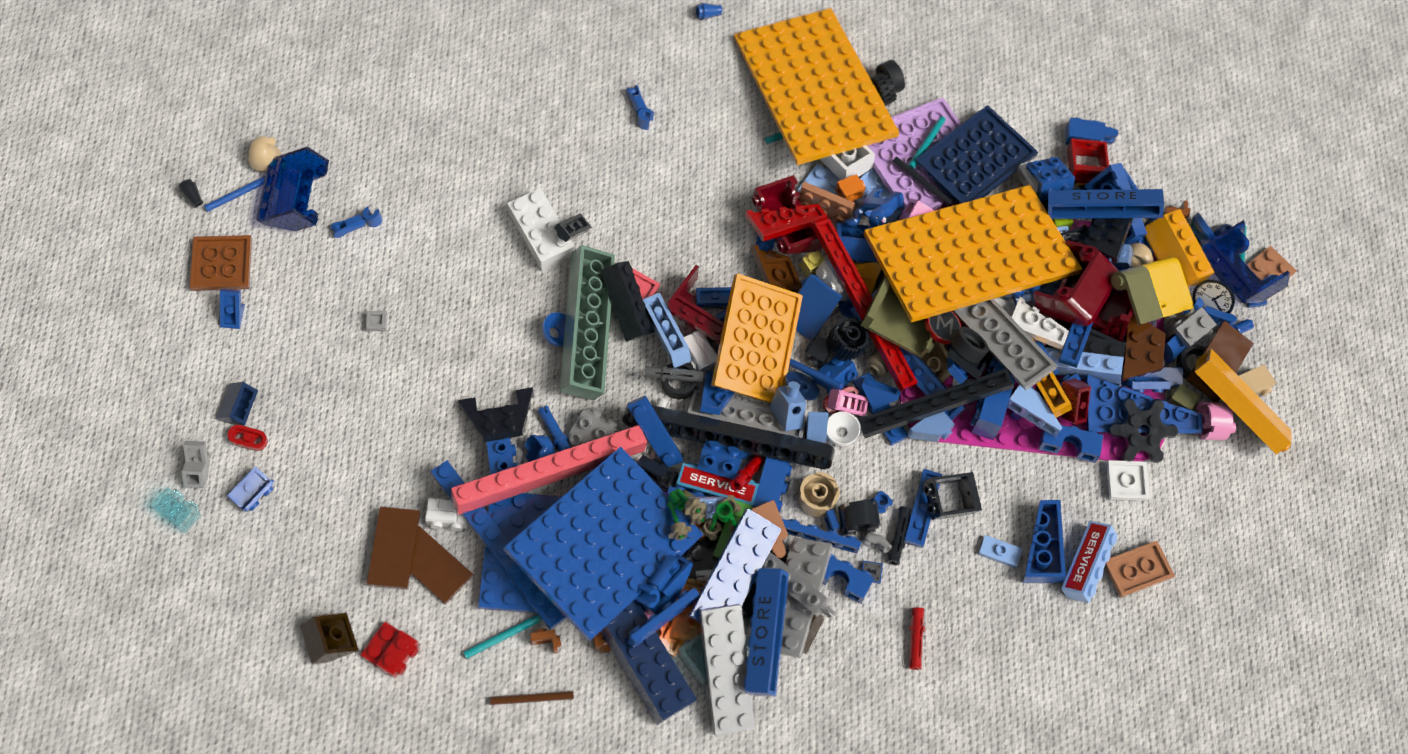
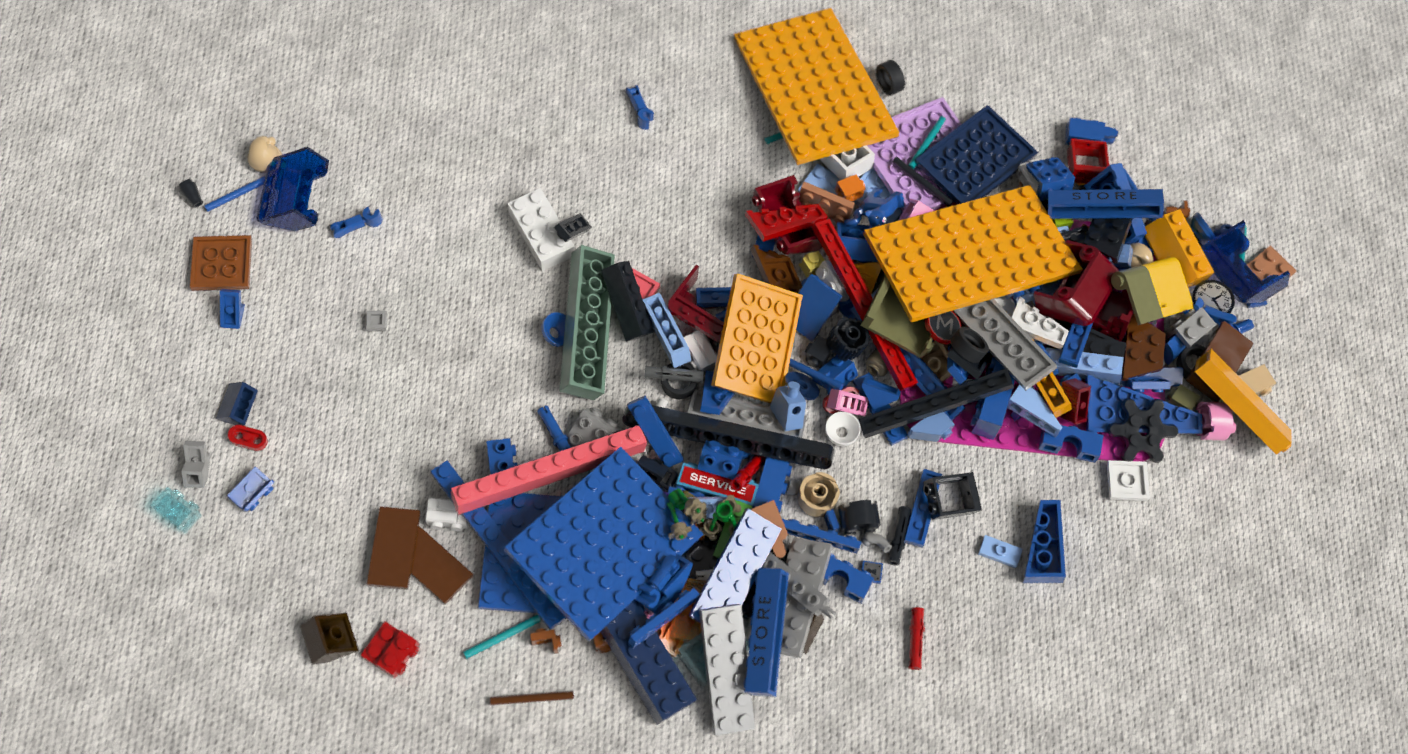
(501, 421): black wing -> none
(538, 447): blue hair -> none
(707, 10): blue cone -> none
(816, 426): medium blue slope -> none
(884, 88): black tyre -> none
(887, 501): blue plate -> none
(1089, 562): brick -> none
(1139, 569): nougat plate -> none

